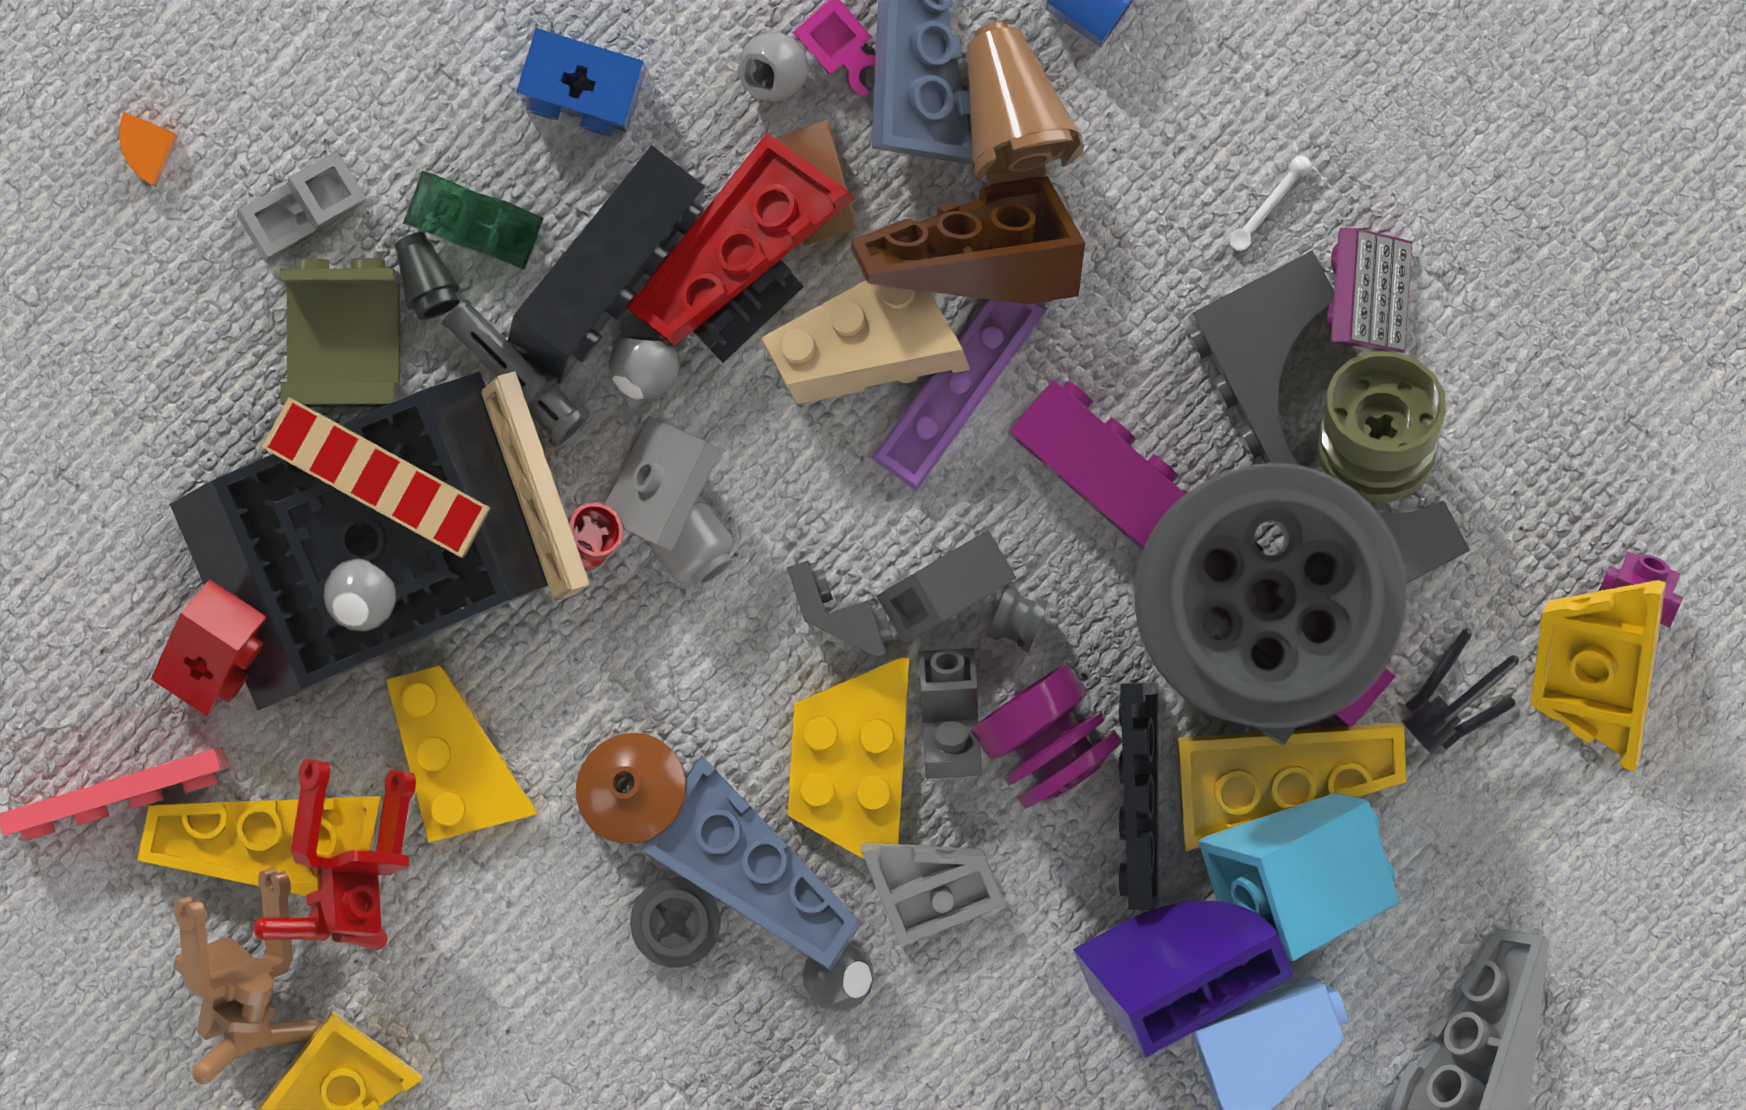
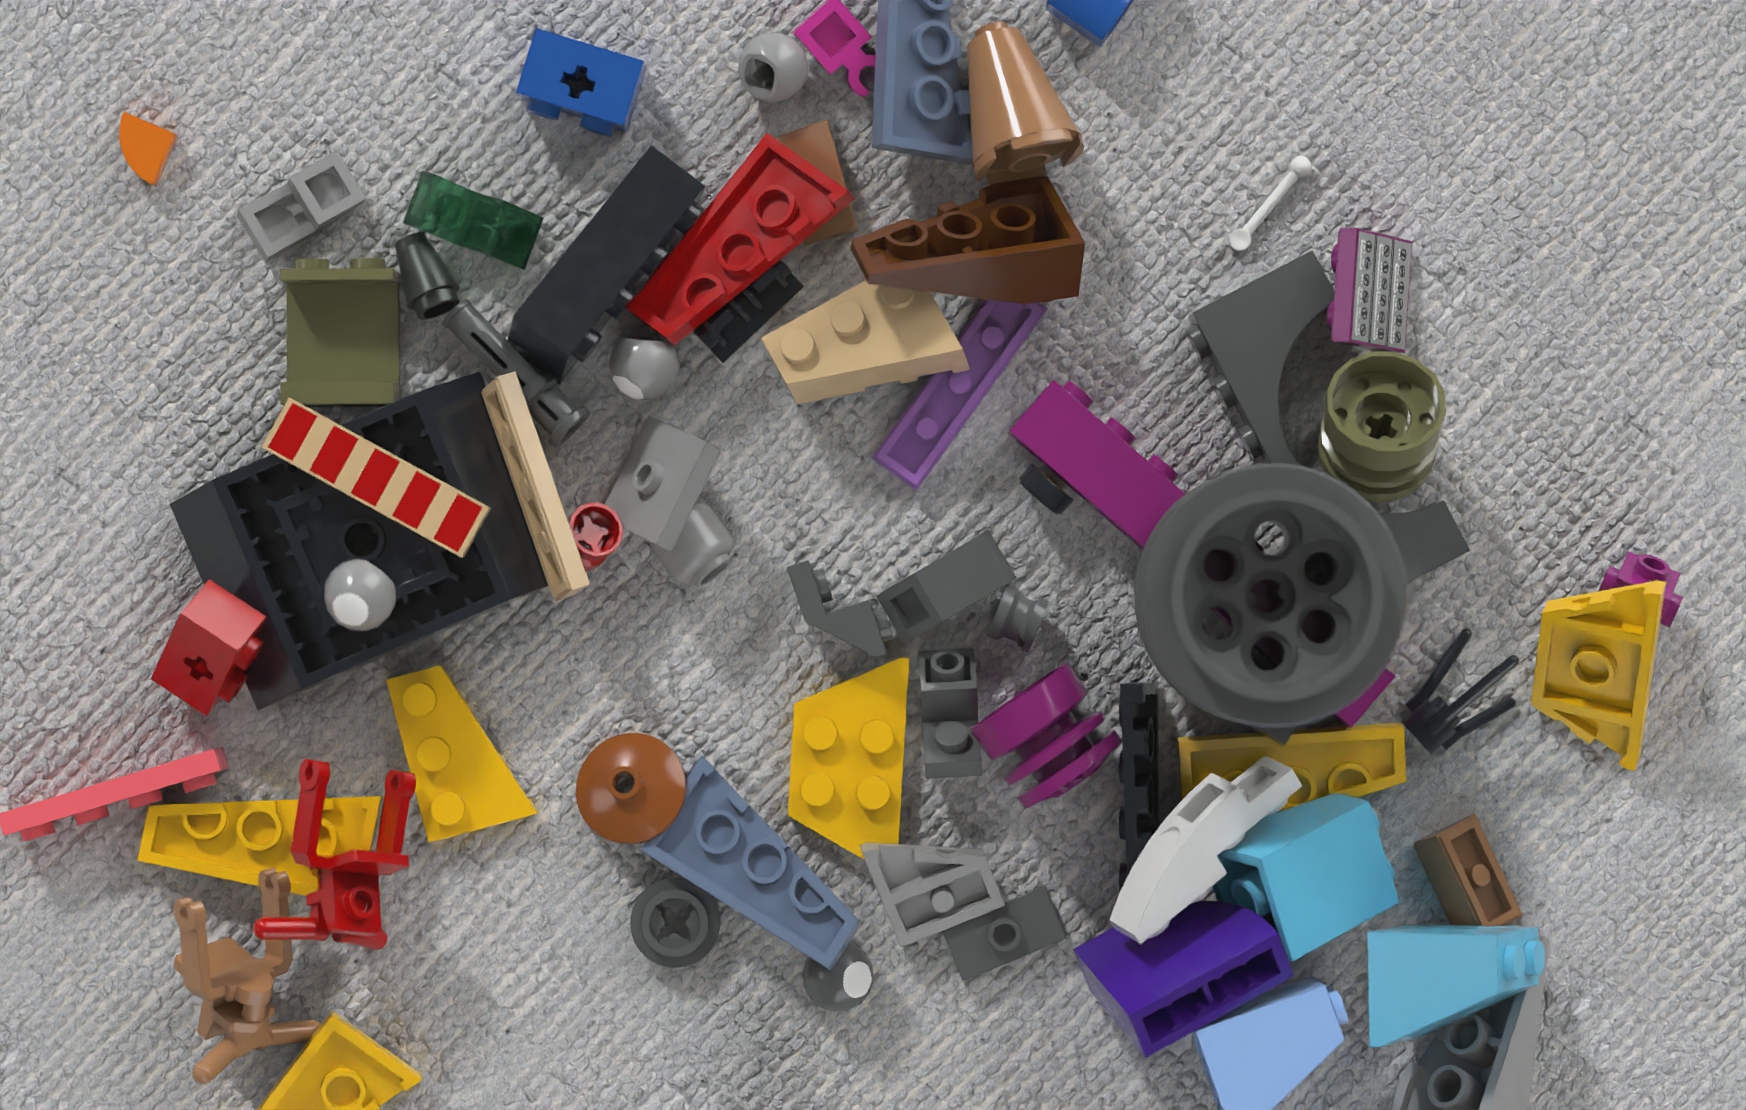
(1005, 933): none -> dark grey plate
(1045, 490): none -> black tile
(1181, 856): none -> white slope
(1442, 973): none -> medium azure slope
(1467, 875): none -> medium nougat slope

